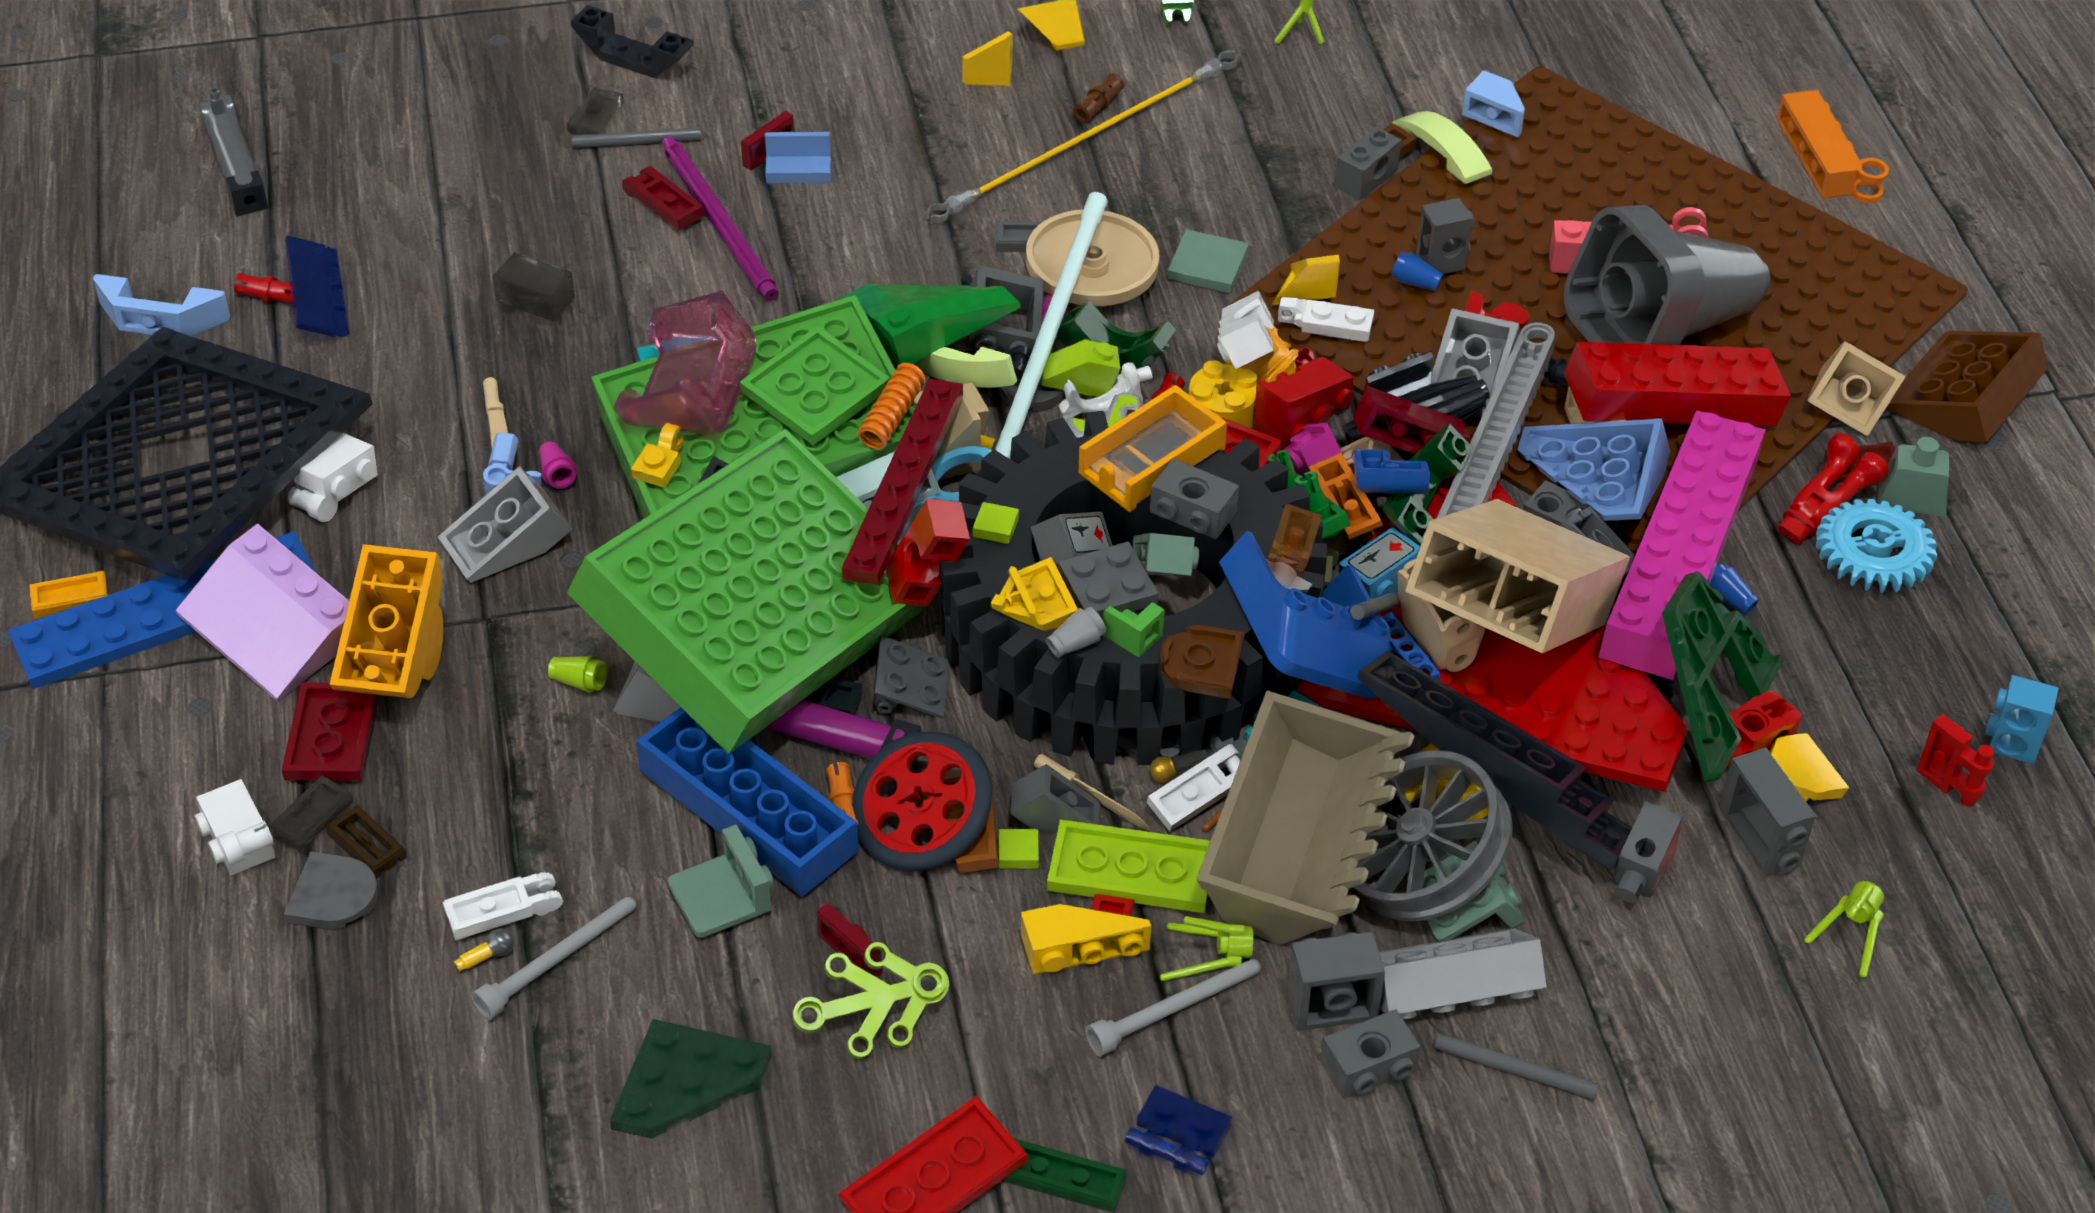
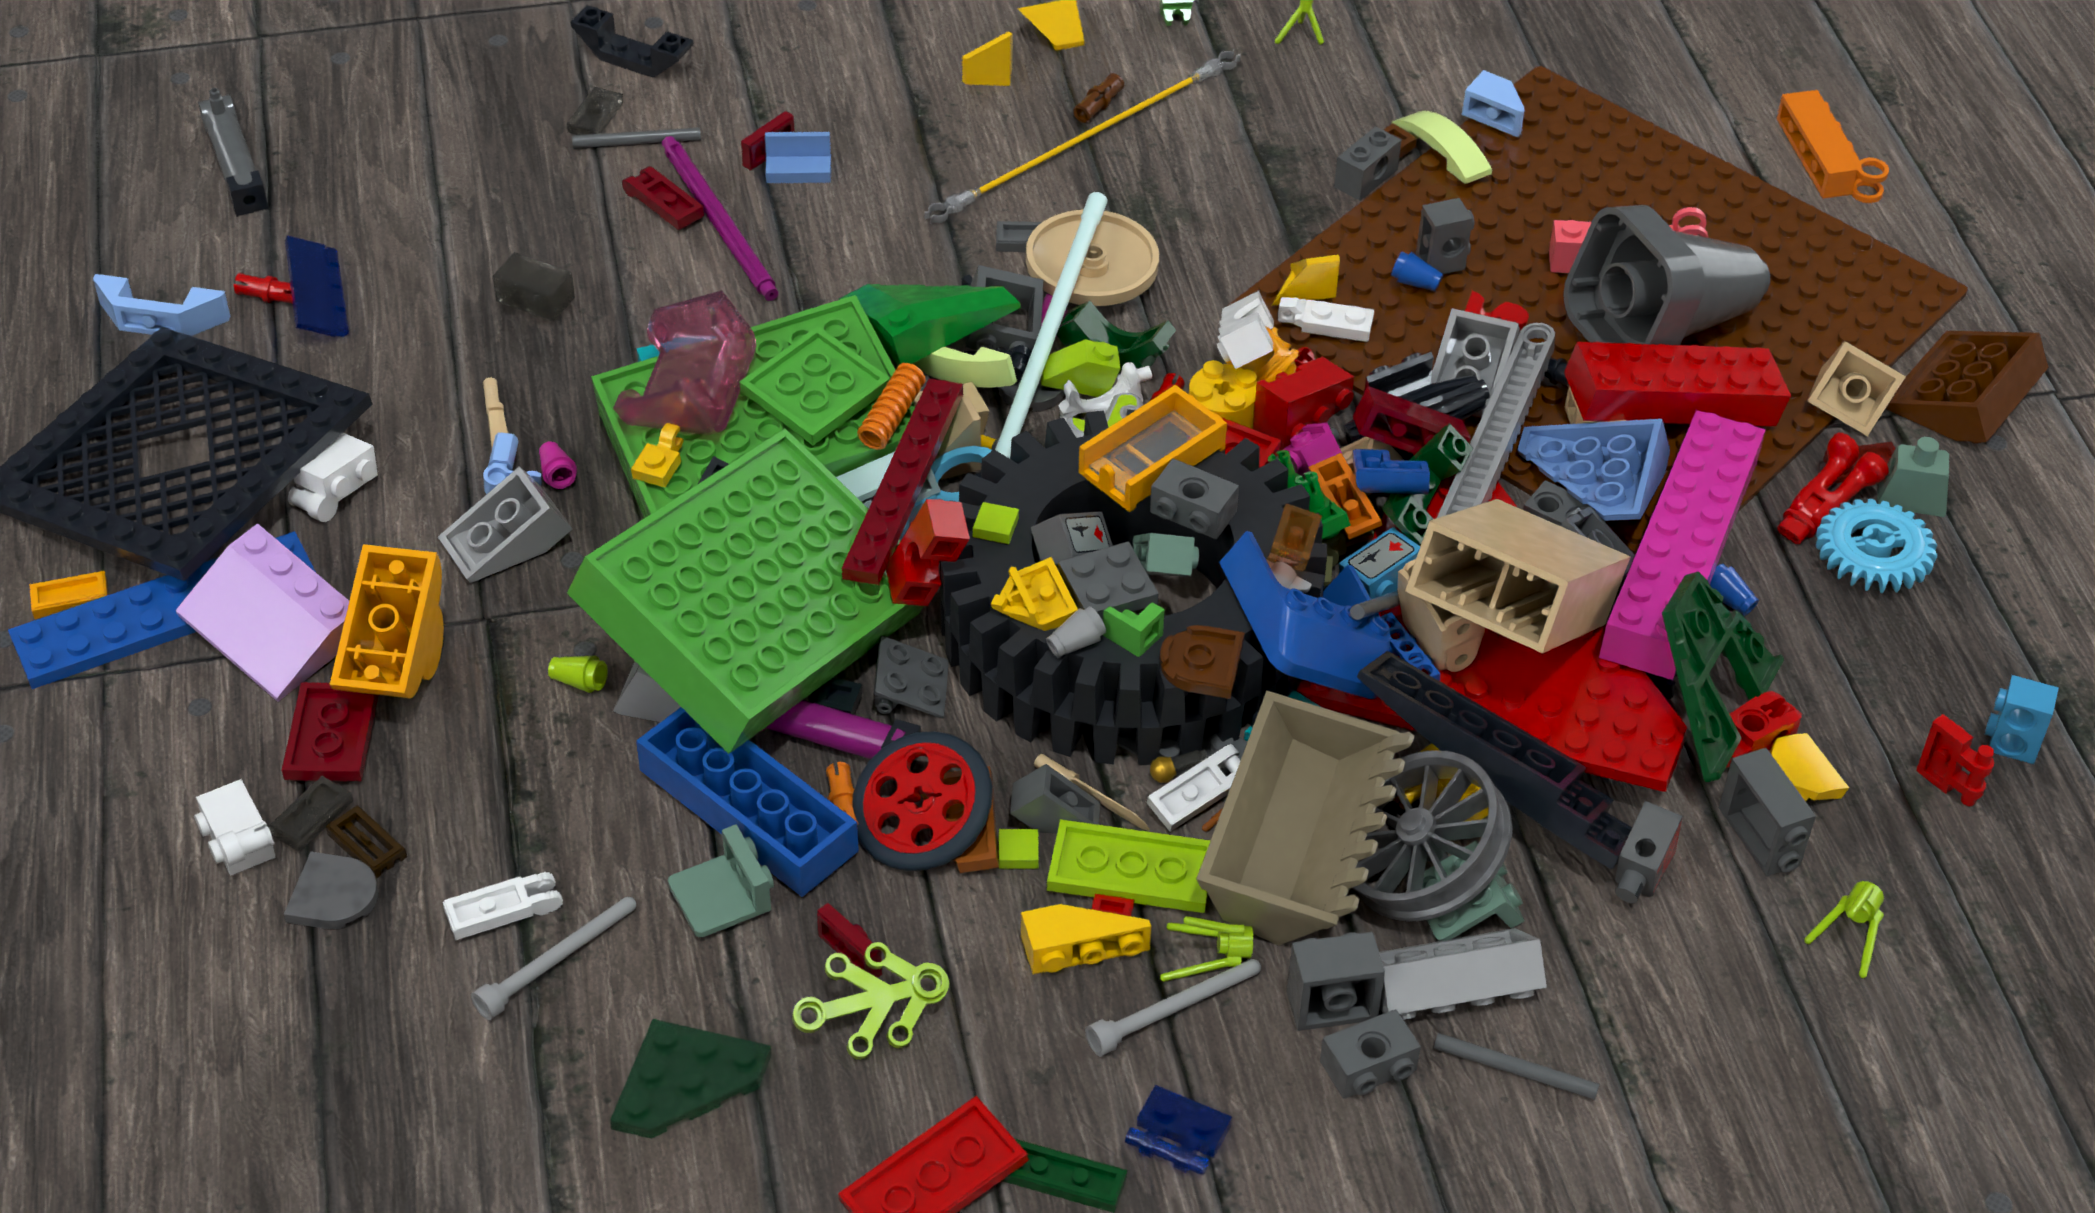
(498, 944): piece -> none
(1208, 261): sand green tile -> none

